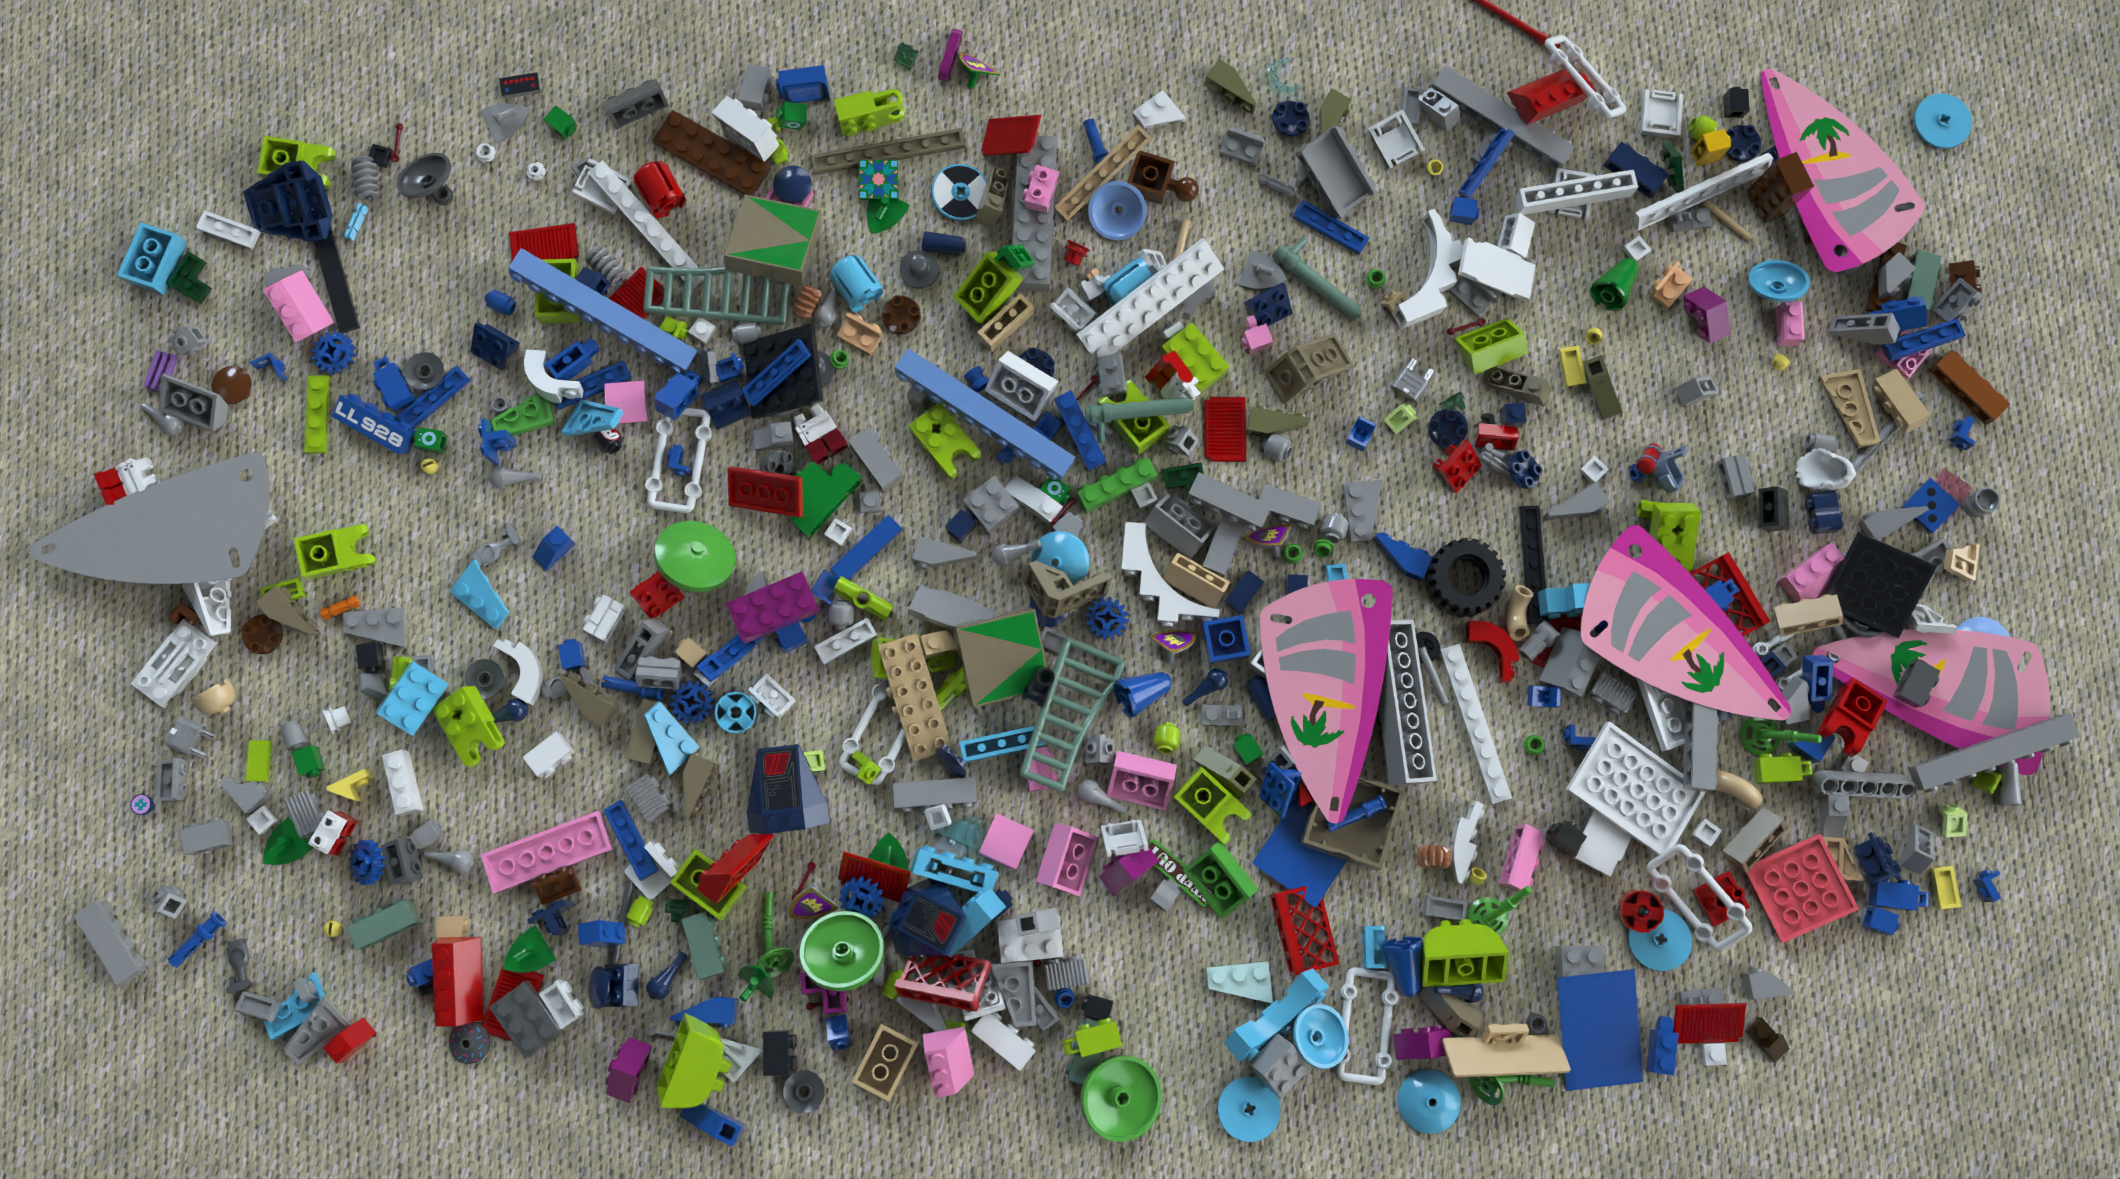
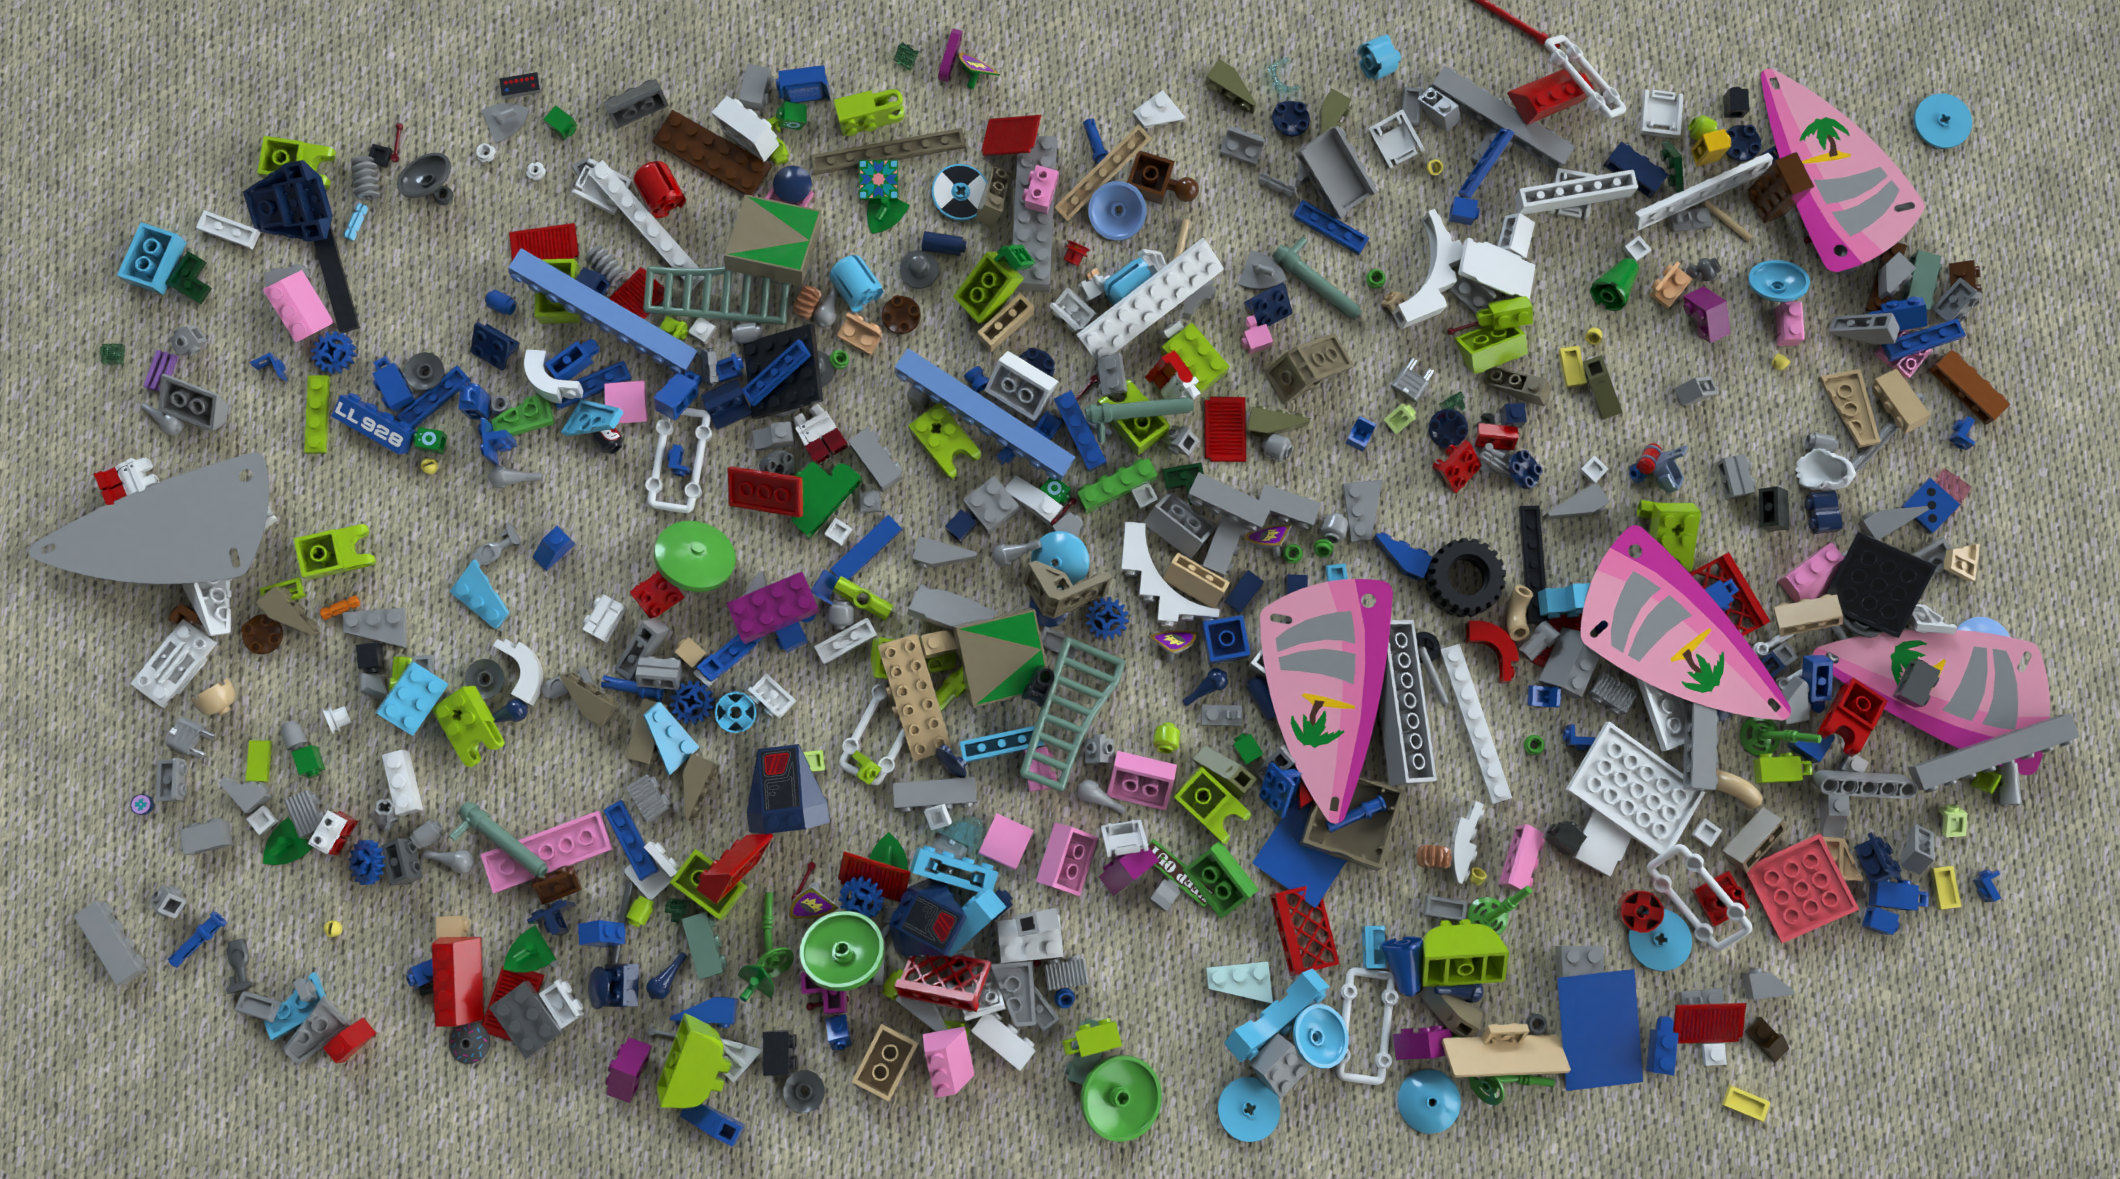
(112, 354): none -> clear green tile
(232, 384): reddish brown dish -> none
(347, 786): light yellow slope -> none
(383, 924): sand green brick -> none
(384, 814): none -> light grey piece
(474, 401): none -> blue brick
(481, 821): none -> sand green cylinder
(549, 755): white brick -> none
(571, 655): blue brick -> none
(1097, 1007): black brick -> none
(1141, 691): blue cone -> none
(1378, 57): none -> medium azure brick
(1506, 313): none -> lime brick
(1707, 267): none -> dark grey animal
(1746, 1103): none -> light yellow tile
(1981, 502): light grey wheel -> none

